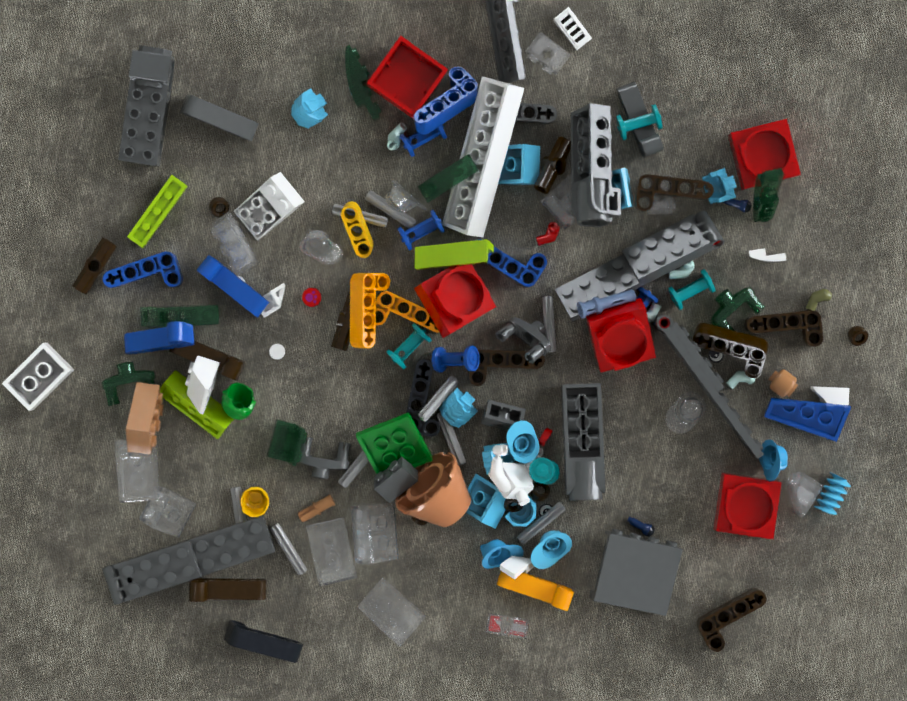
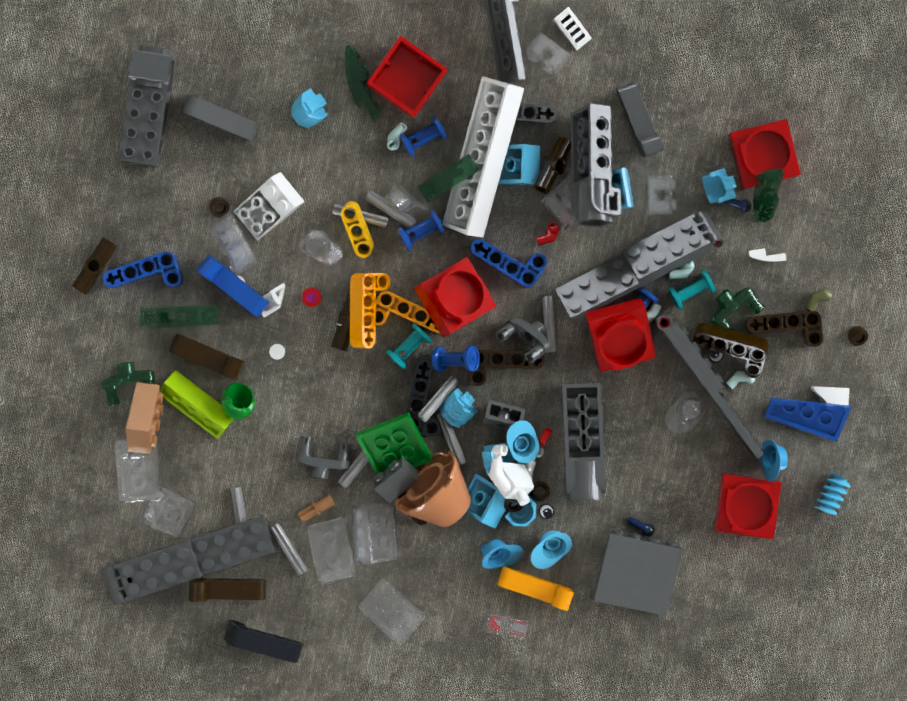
(38, 376): white brick -> none
(157, 211): lime plate -> none
(170, 337): blue beam -> none
(201, 381): white slope -> none
(254, 501): yellow hair -> none
(287, 442): clear green bracket -> none
(452, 102): blue beam -> none
(452, 254): lime panel -> none
(516, 565): white slope -> none
(541, 523): light grey axle -> none
(544, 471): teal hose -> none
(598, 305): sand blue pin -> none
(639, 122): teal hose -> none
(673, 191): dark brown beam -> none
(733, 615): dark brown beam -> none
(783, 383): medium nougat head -> none
(802, 492): clear slope -> none

